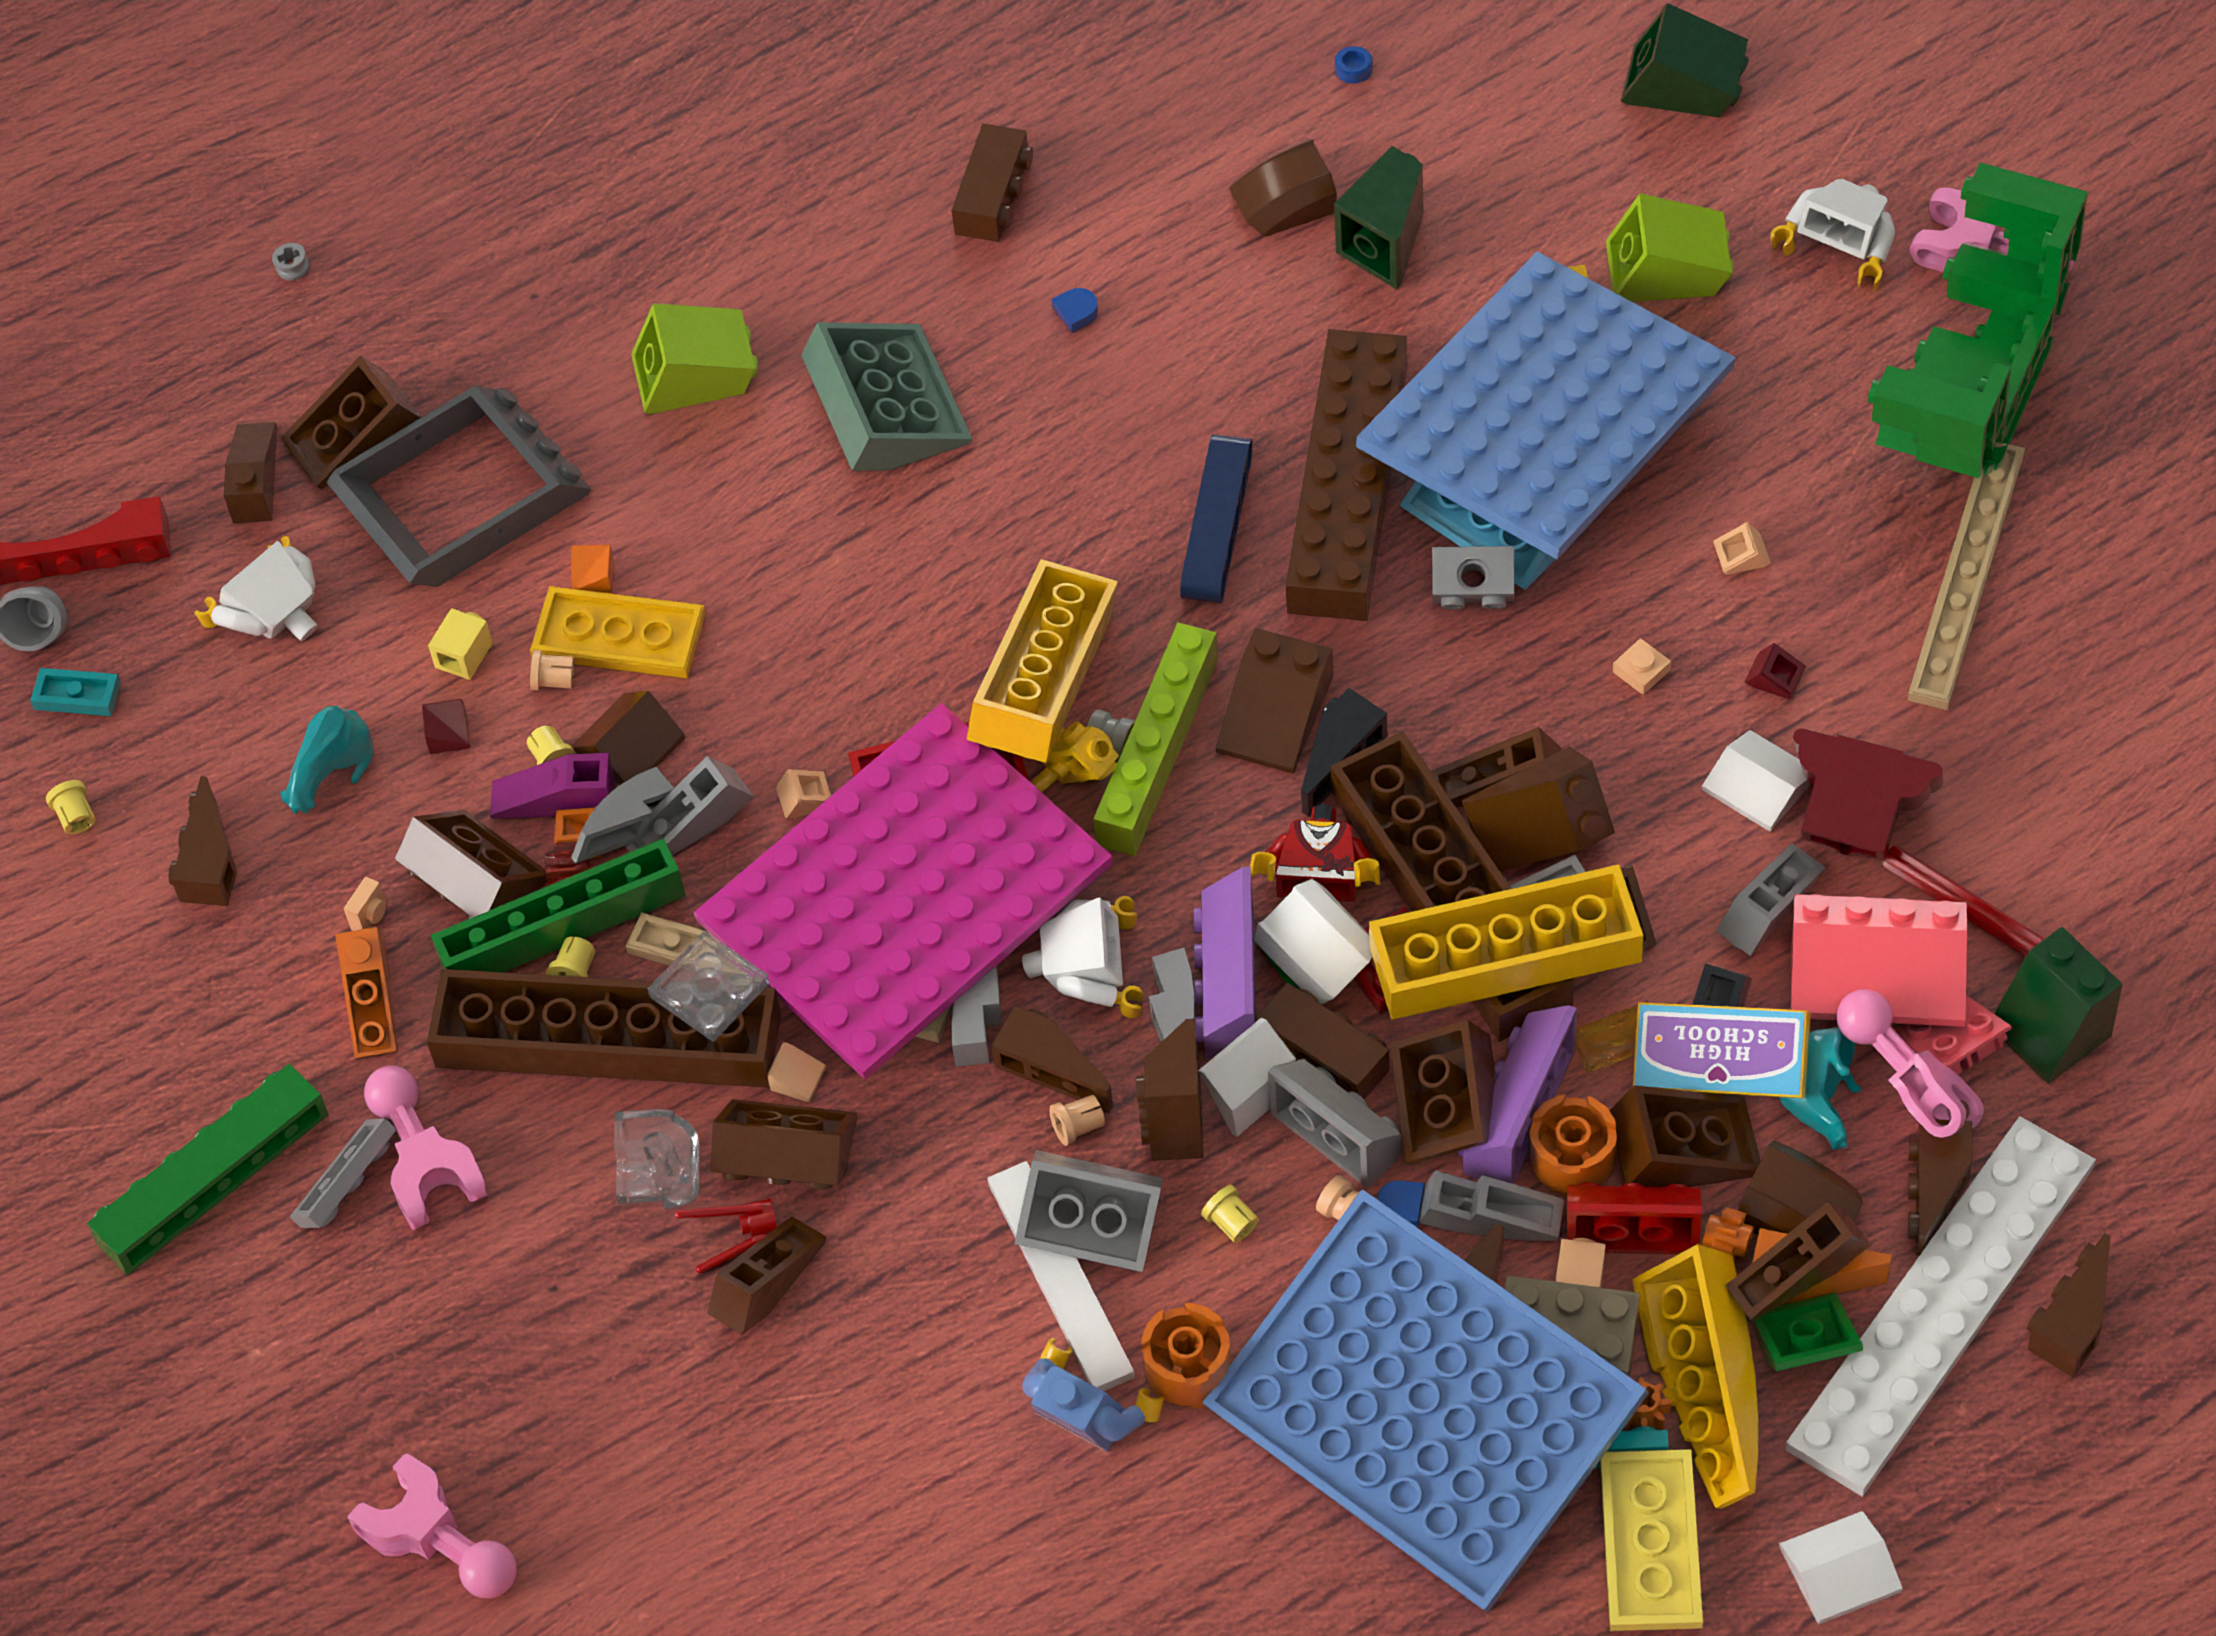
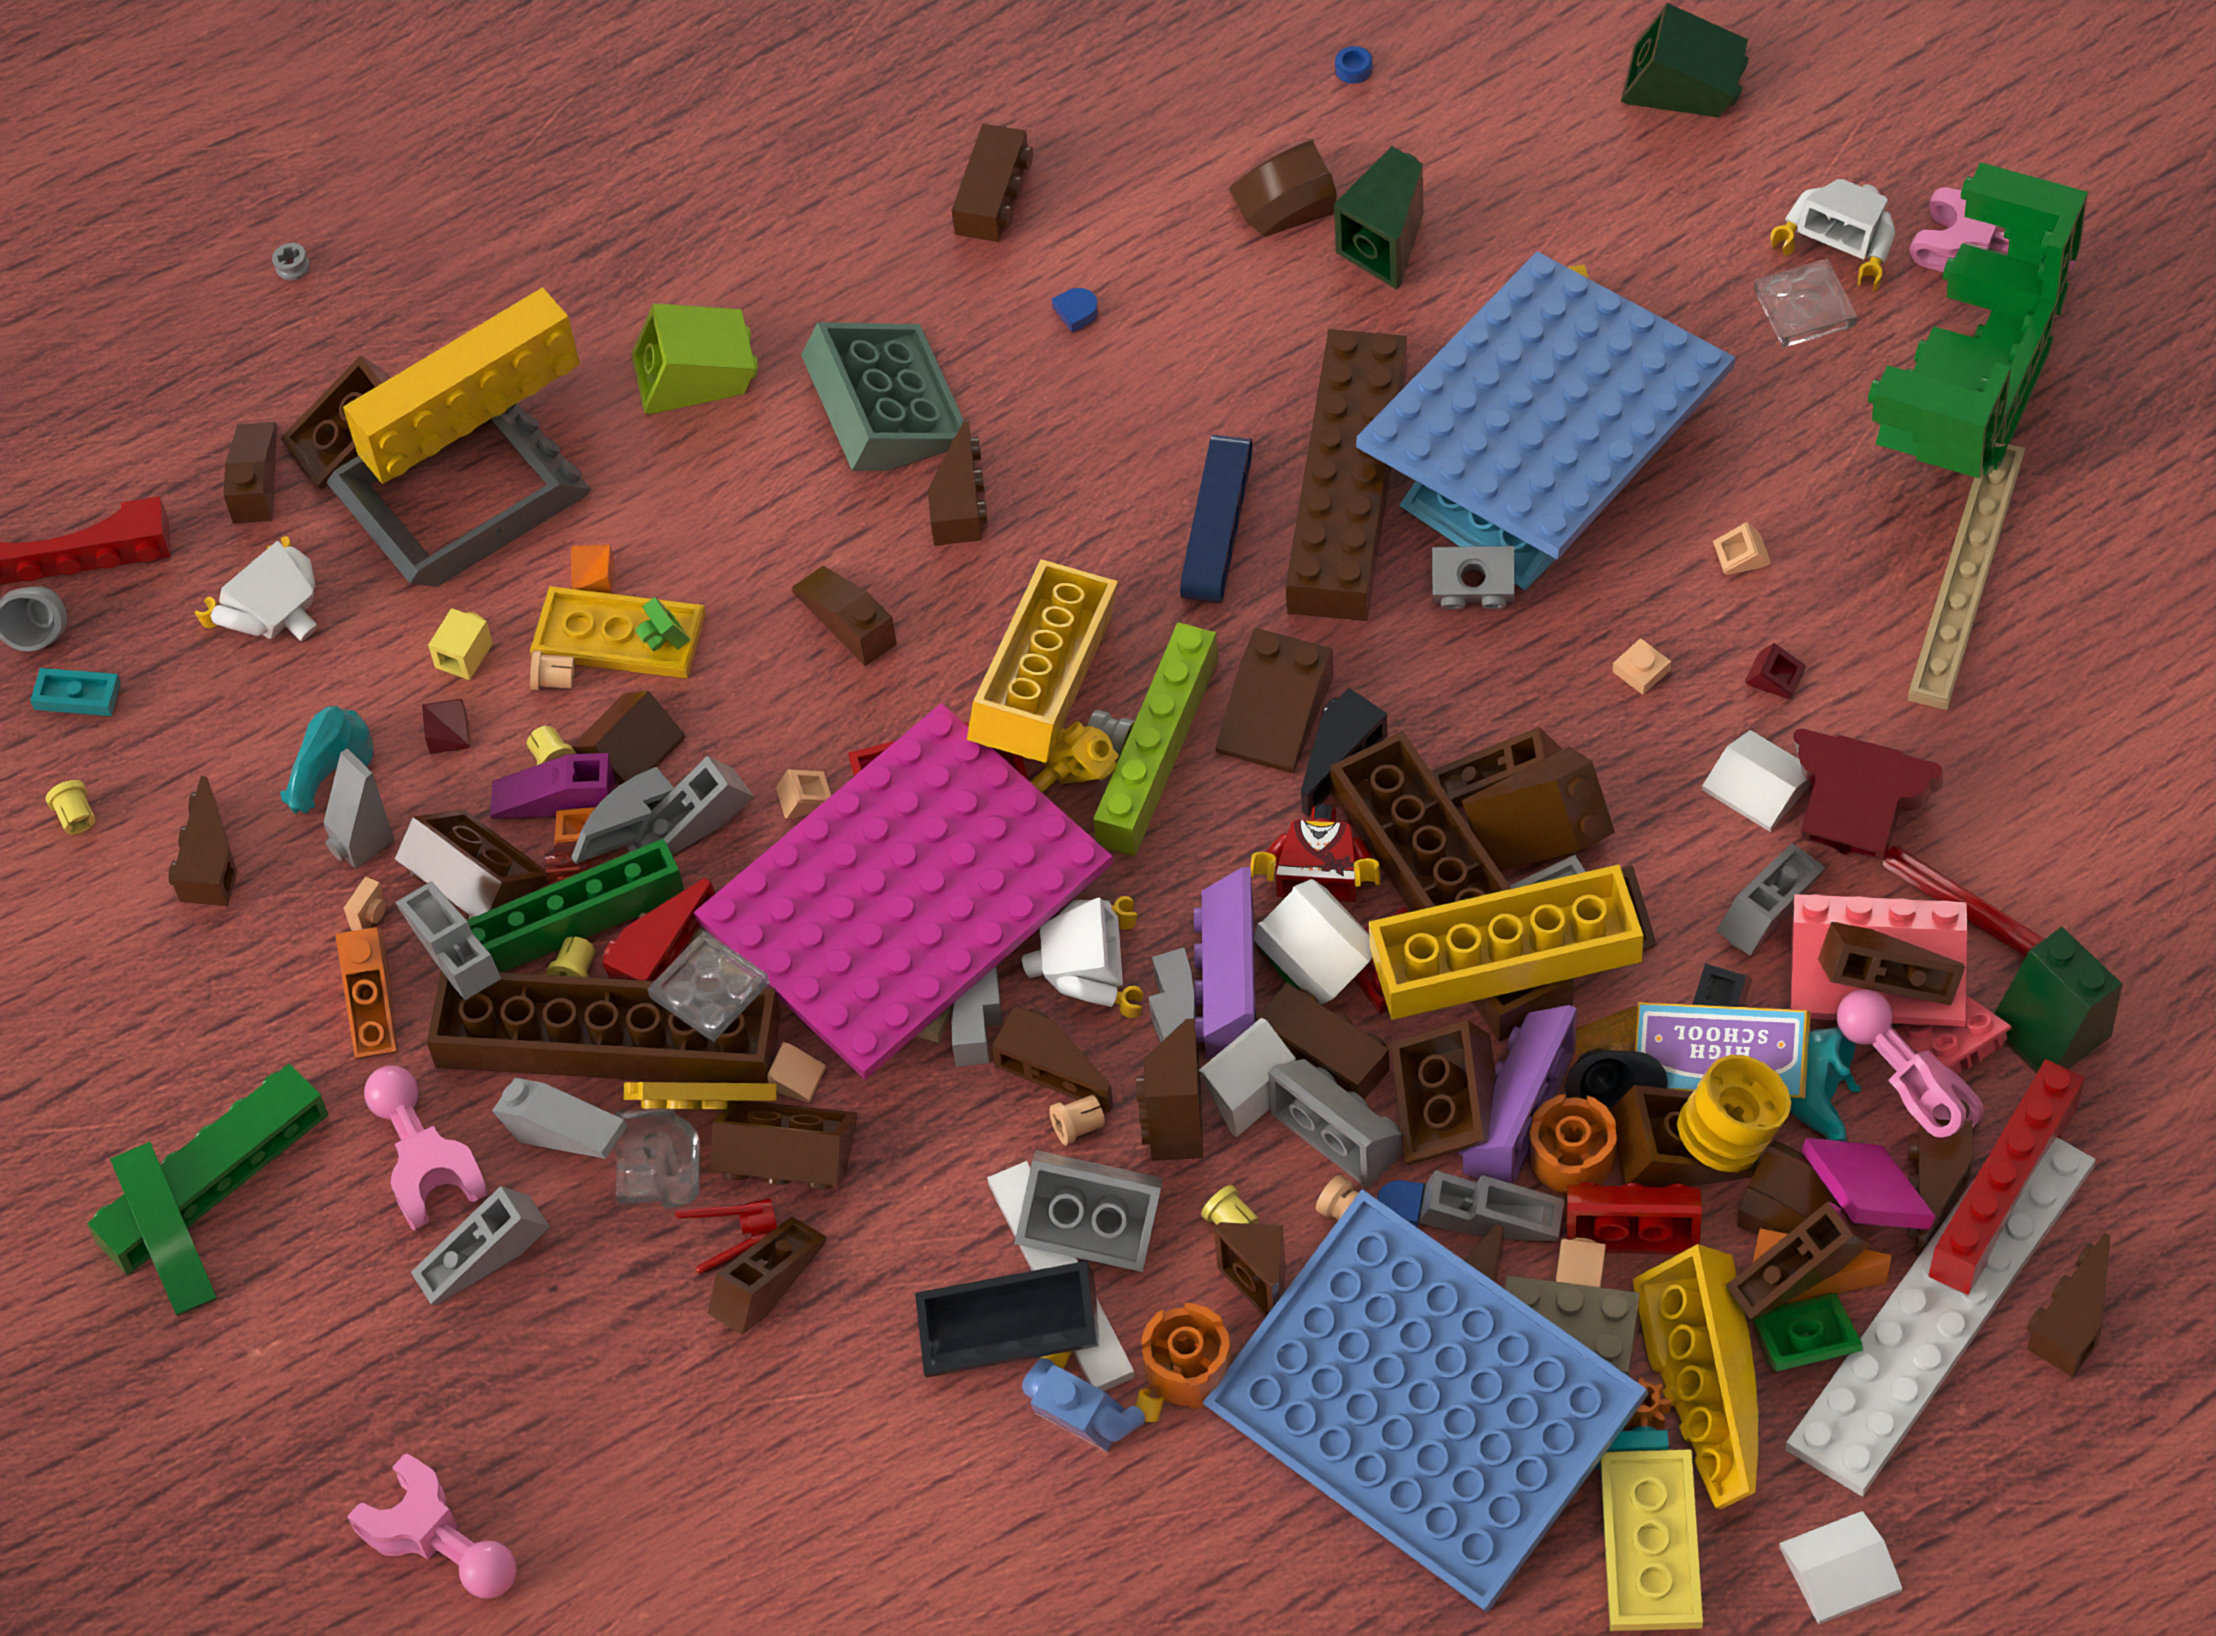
(163, 1228): none -> green slope
(343, 1174): light grey plate -> none
(355, 813): none -> light grey slope
(449, 940): none -> light grey slope
(462, 385): none -> yellow brick
(481, 1244): none -> light grey slope
(556, 1120): none -> light grey slope
(658, 937): none -> red slope
(661, 627): none -> bright green tile
(696, 1095): none -> yellow wing
(848, 613): none -> reddish brown slope
(954, 490): none -> reddish brown slope
(1007, 1319): none -> black slope
(1253, 1261): none -> reddish brown slope
(1611, 1074): none -> black piece
(1668, 251): lime slope -> none
(1729, 1233): orange gear -> none
(1734, 1113): none -> yellow wheel
(1805, 302): none -> clear plate
(1868, 1184): none -> dark pink tile
(1887, 964): none -> reddish brown slope
(1988, 1203): none -> red arch

